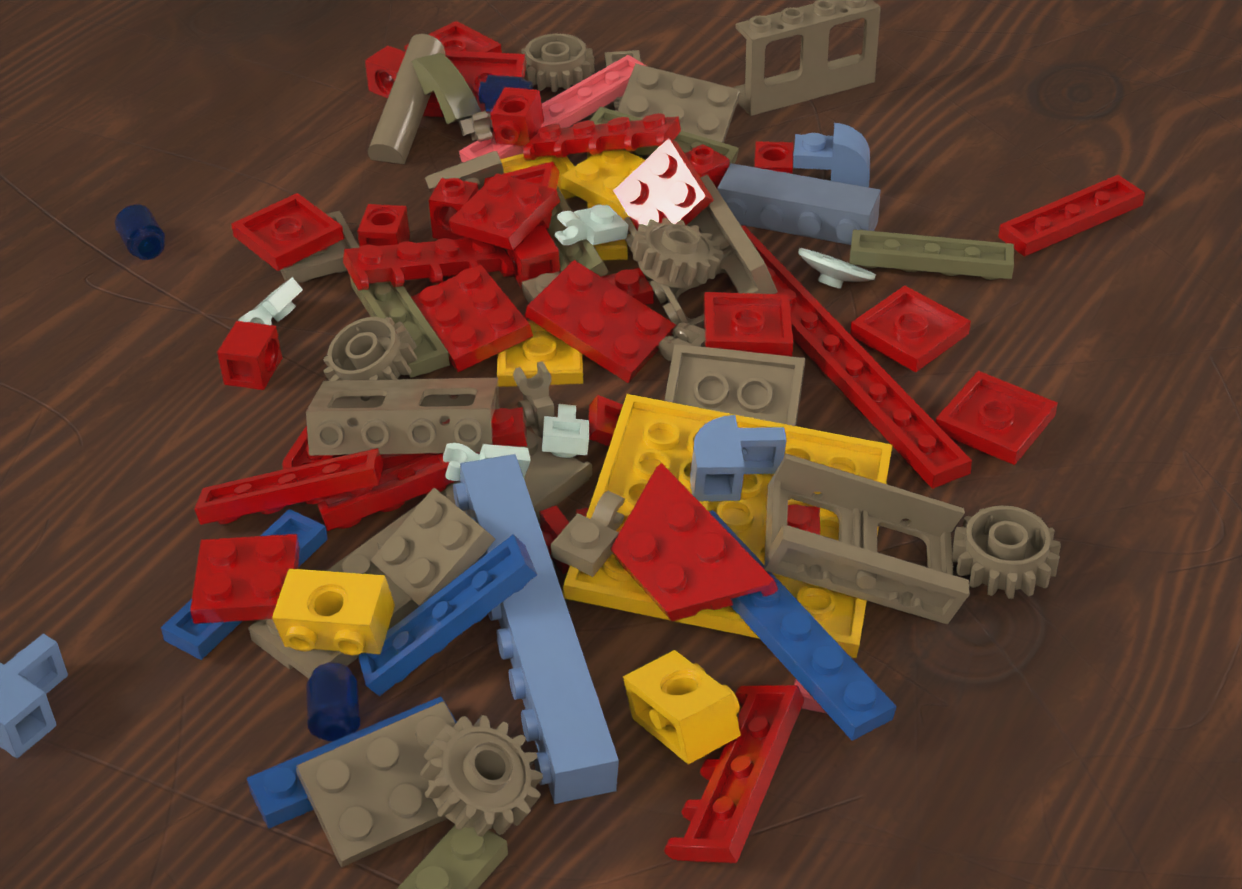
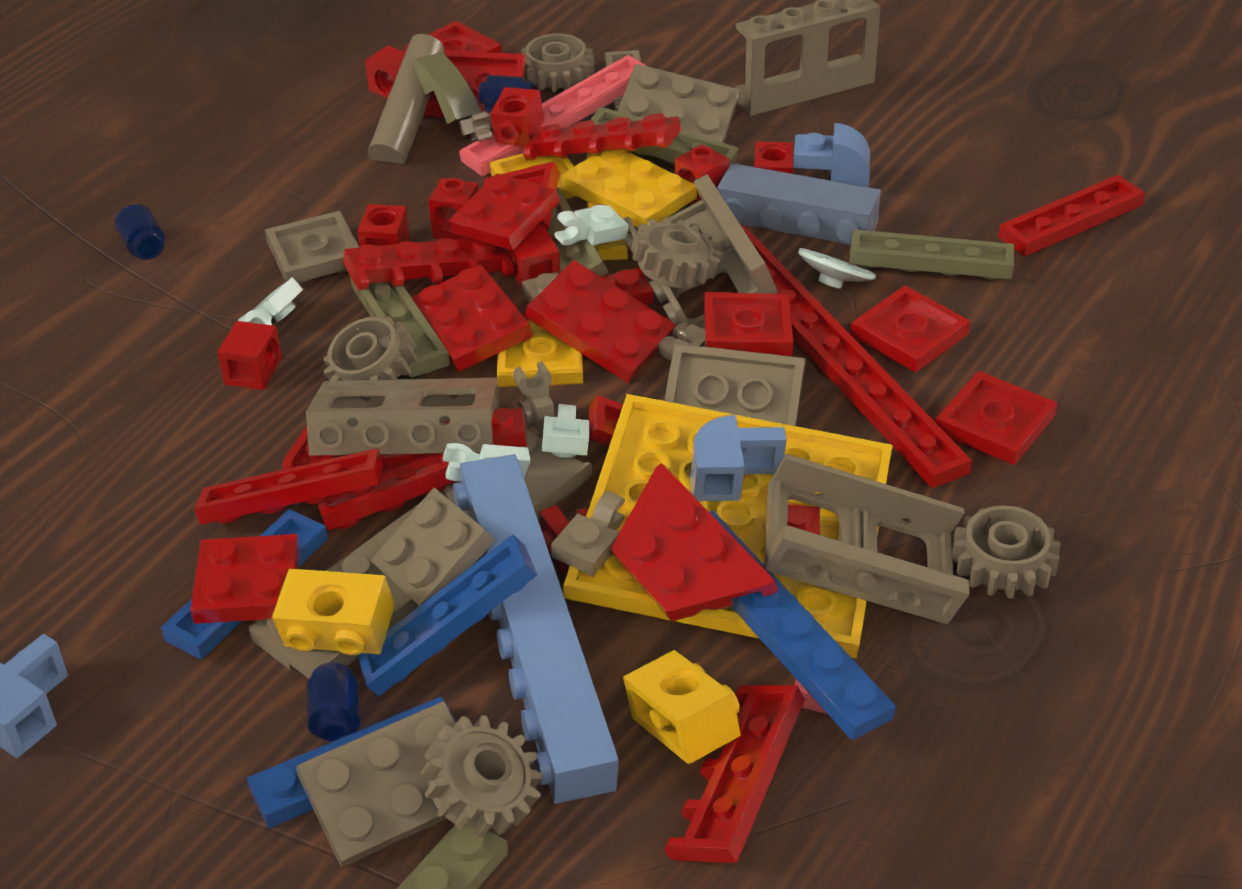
(287, 231): red plate -> none
(471, 171): dark tan plate -> none
(664, 188): plate -> none

